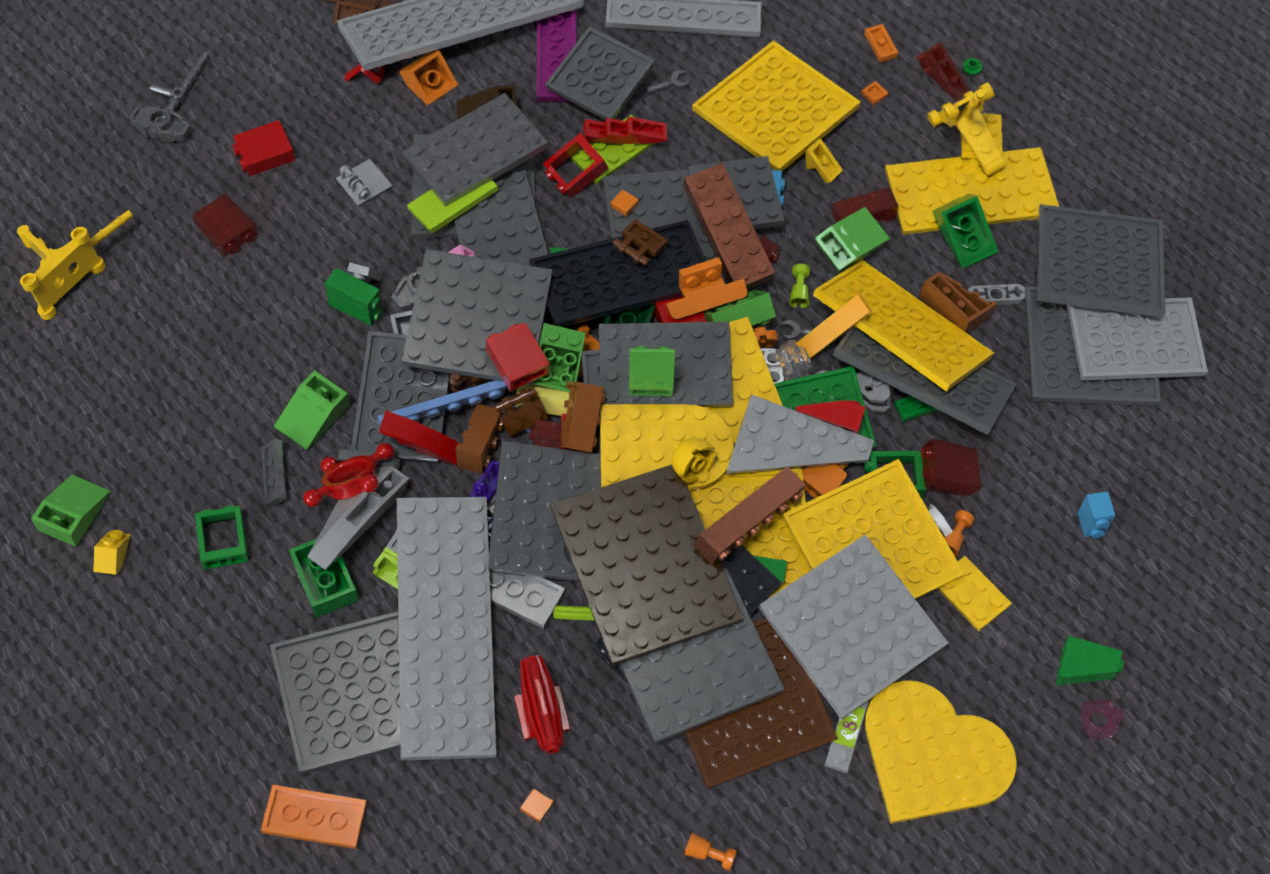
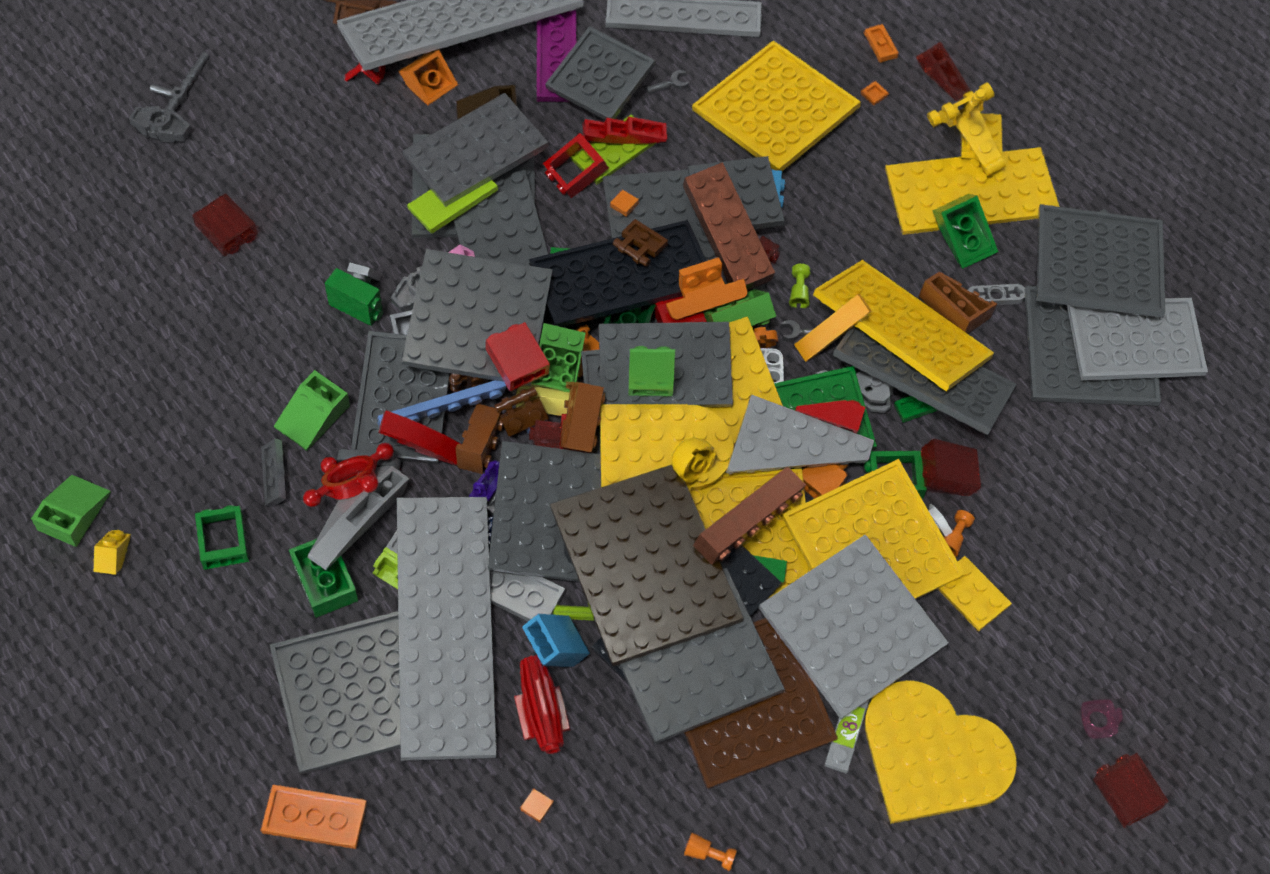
(53, 276): yellow piece -> none
(263, 148): red brick -> none
(363, 181): light grey hinge -> none
(555, 640): none -> dark azure brick
(793, 360): clear plate -> none
(823, 161): yellow slope -> none
(851, 240): bright green slope -> none
(879, 203): clear red brick -> none
(972, 70): green plate -> none
(1087, 662): green slope -> none
(1096, 514): dark azure brick -> none
(1130, 789): none -> clear red brick

